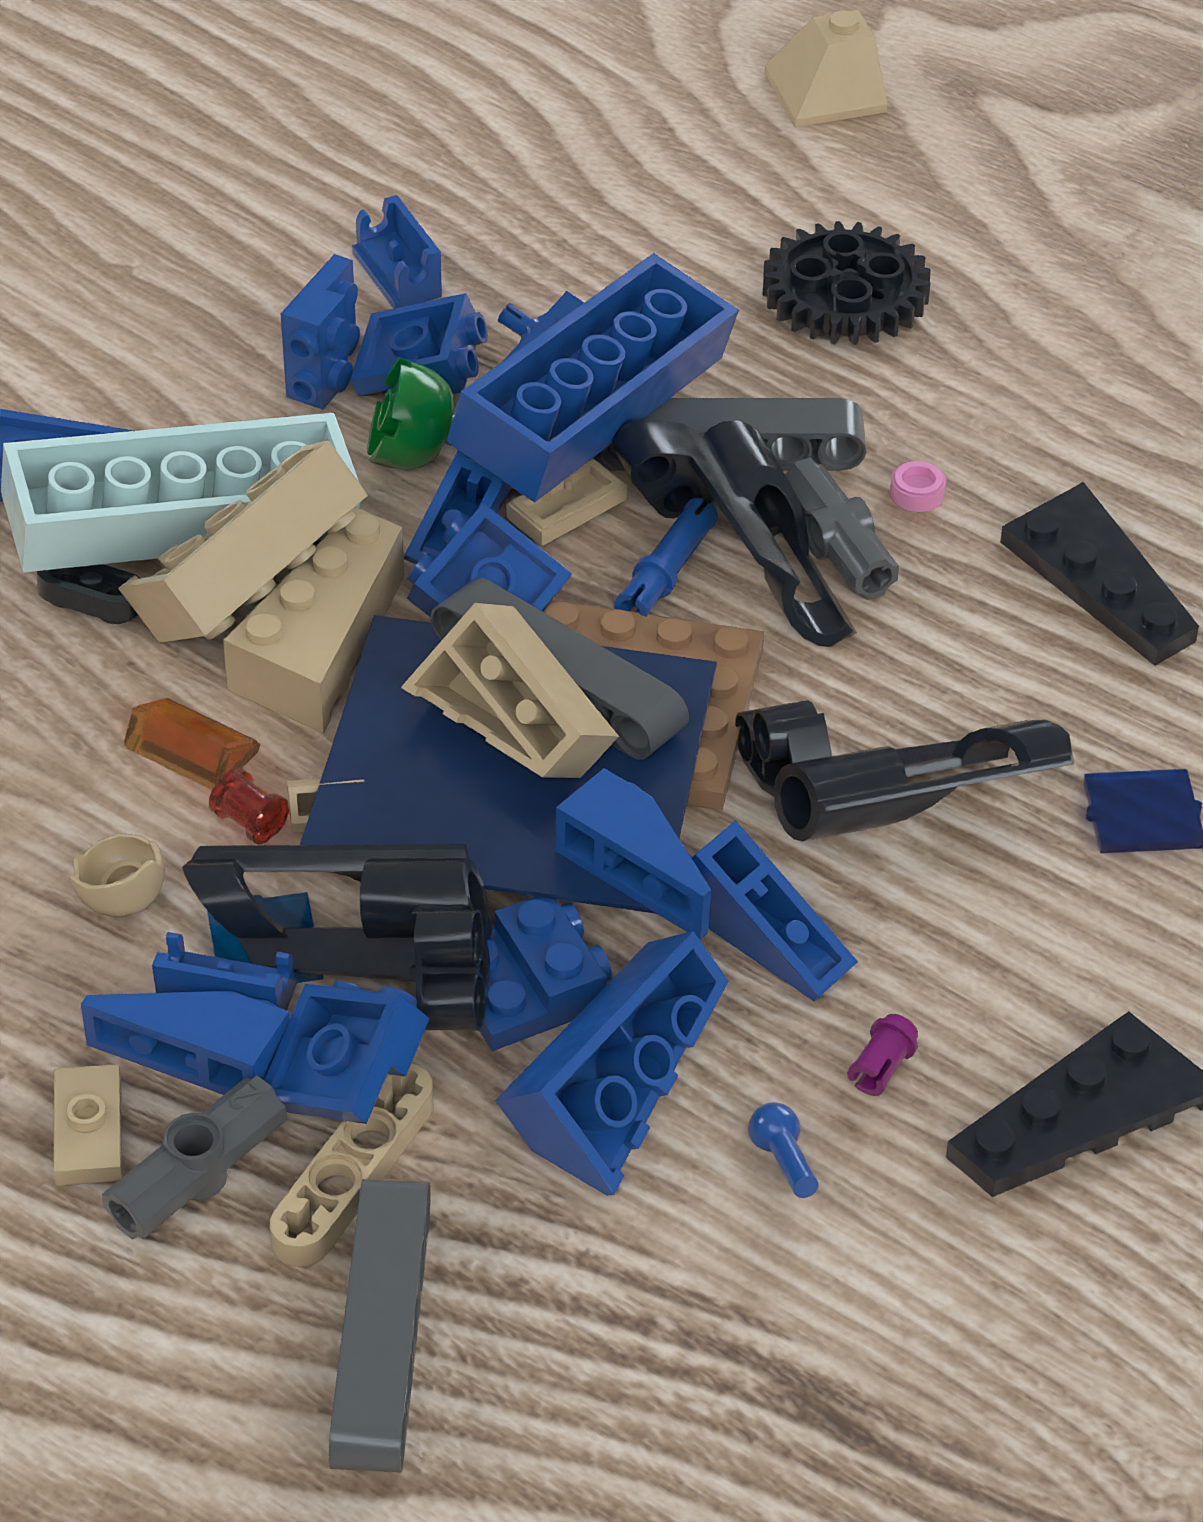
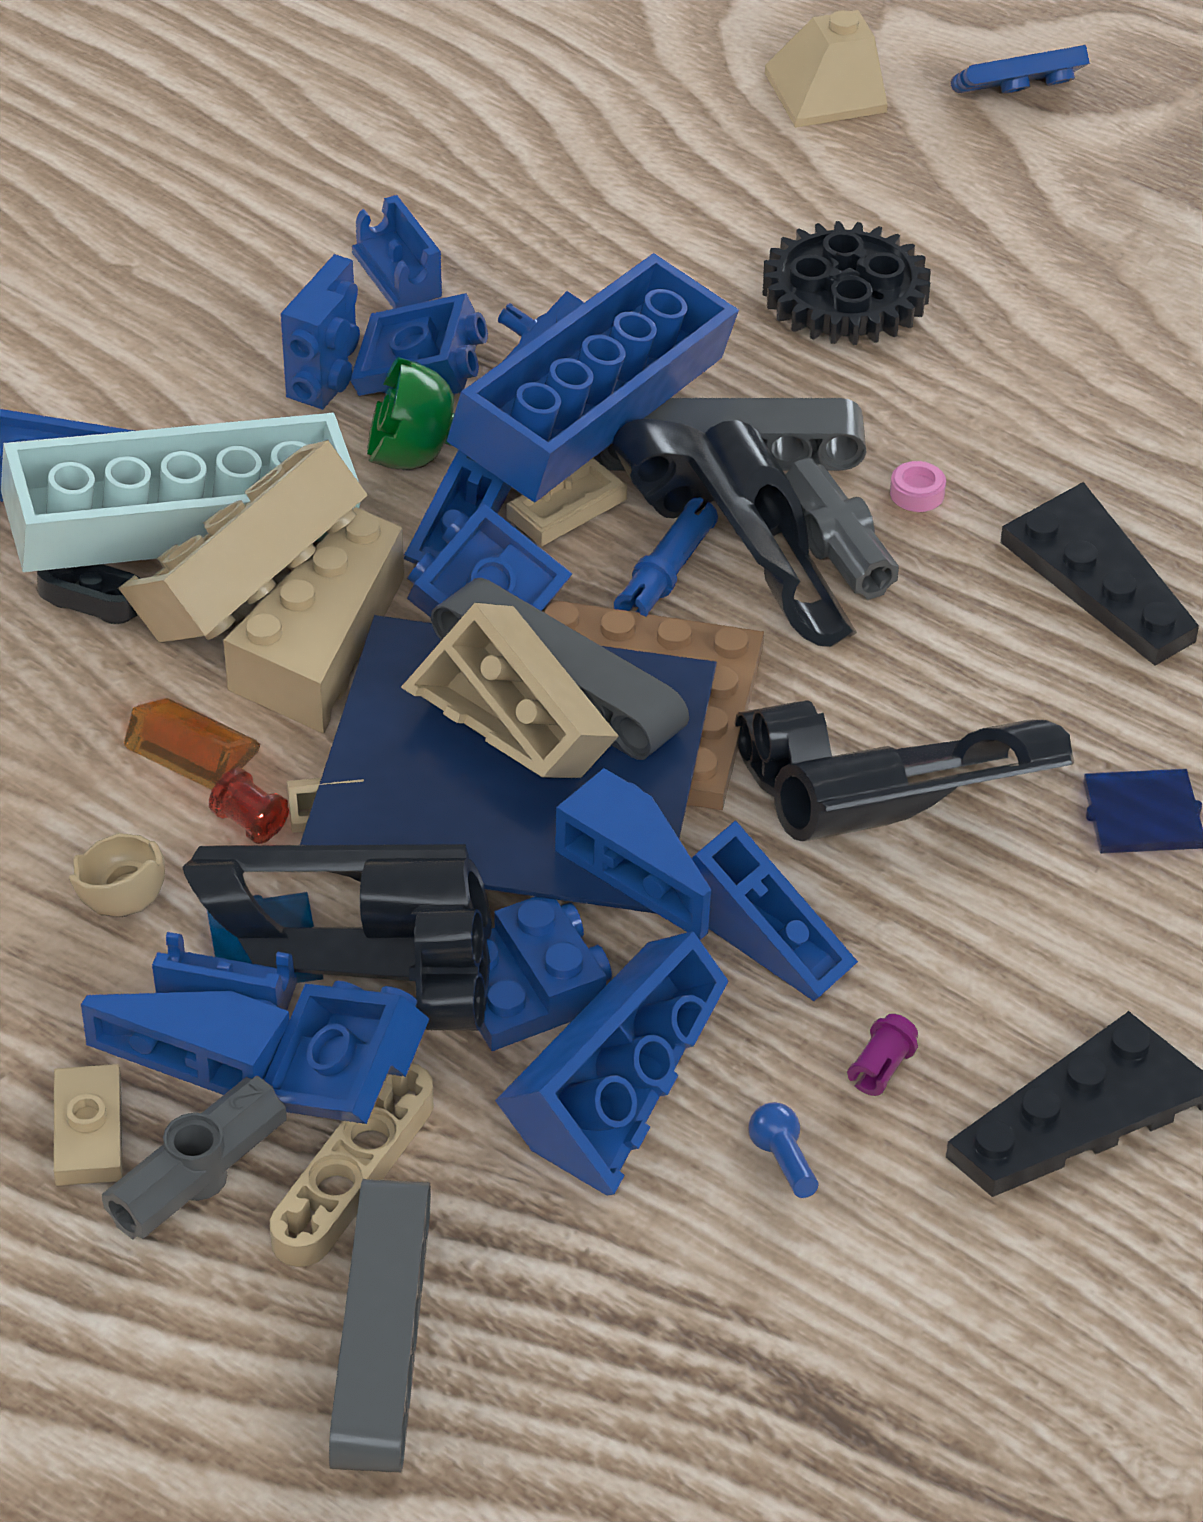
(1017, 72): none -> blue hinge

